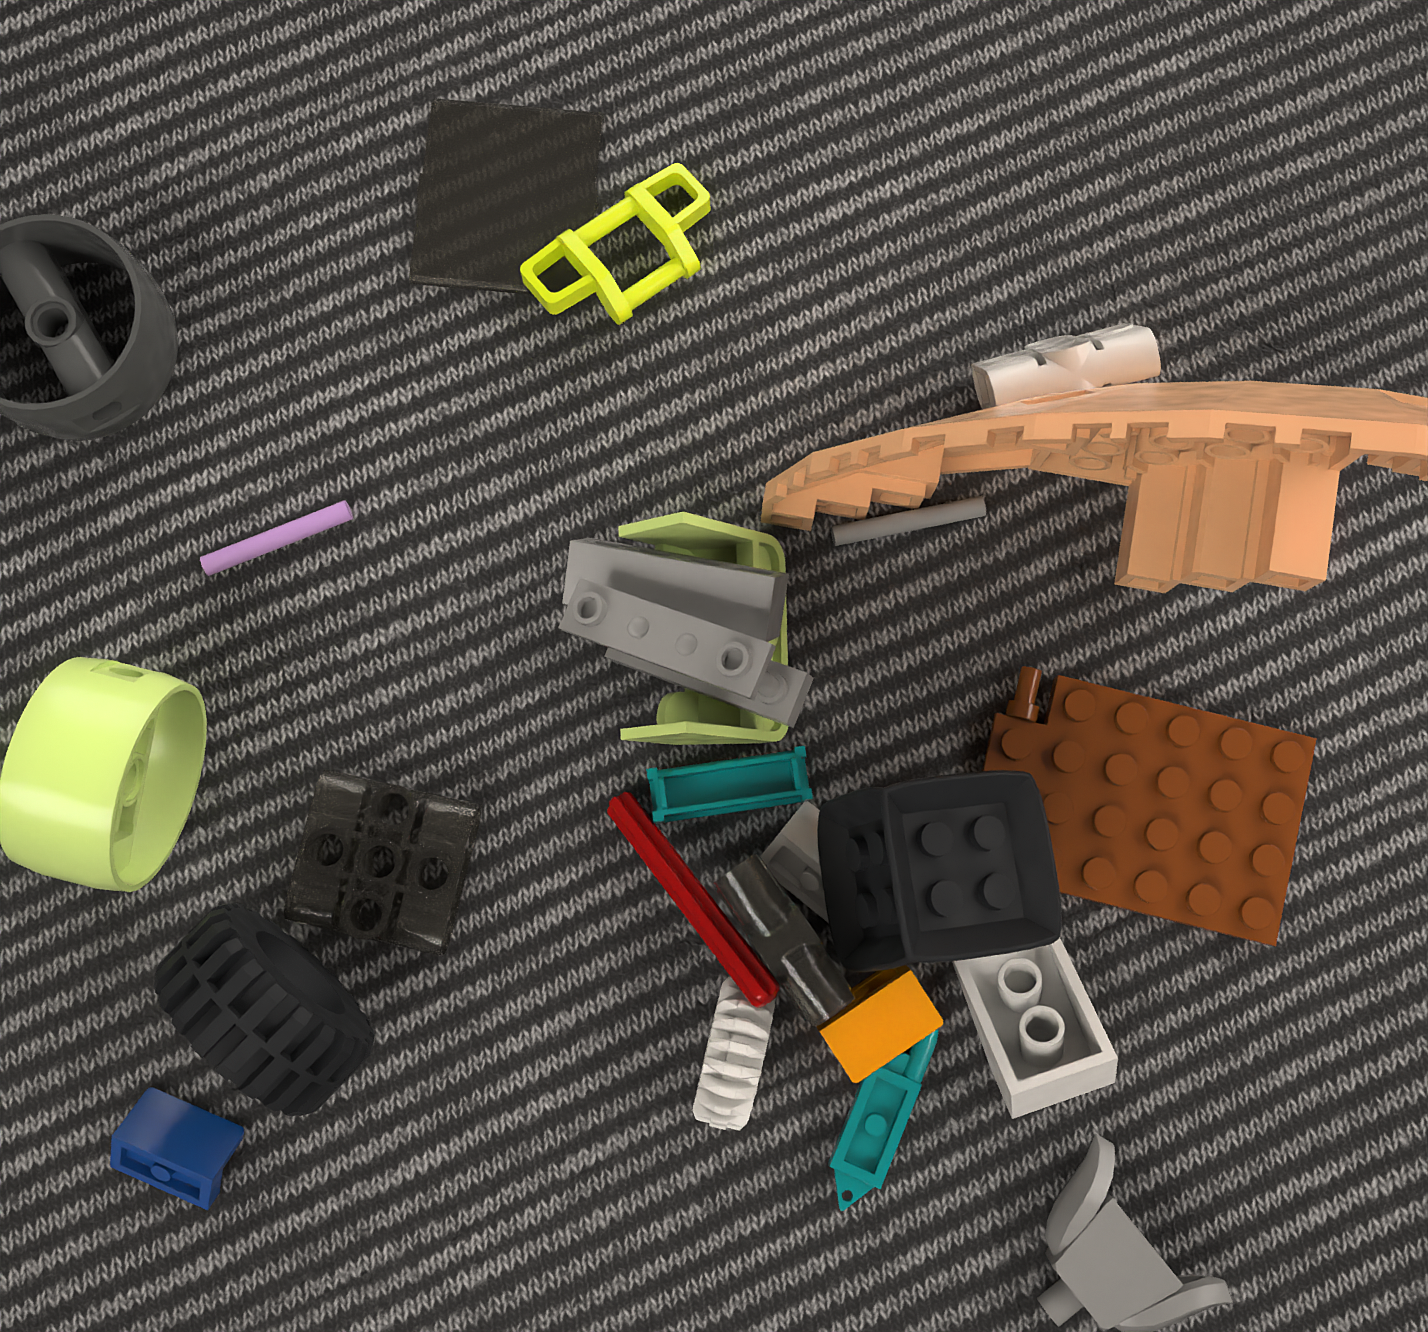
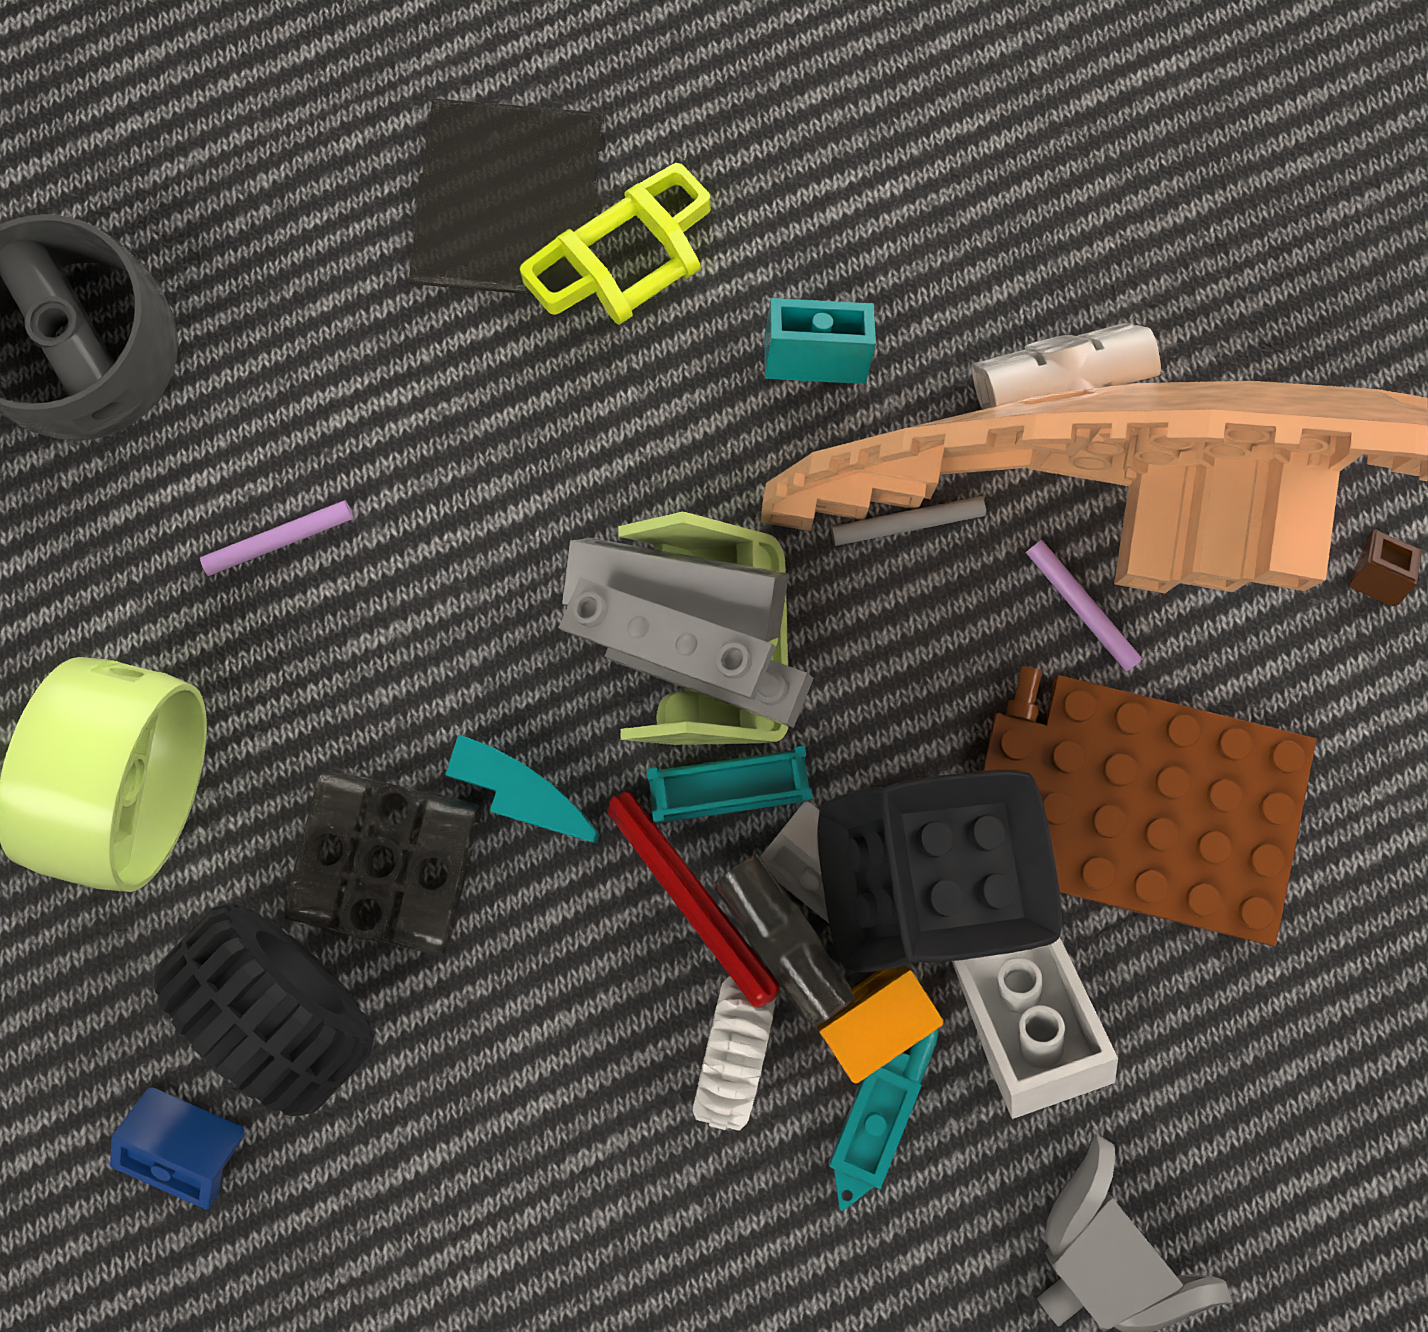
(518, 790): none -> teal slope
(819, 340): none -> teal brick
(1084, 605): none -> lavender bar
(1386, 568): none -> reddish brown slope

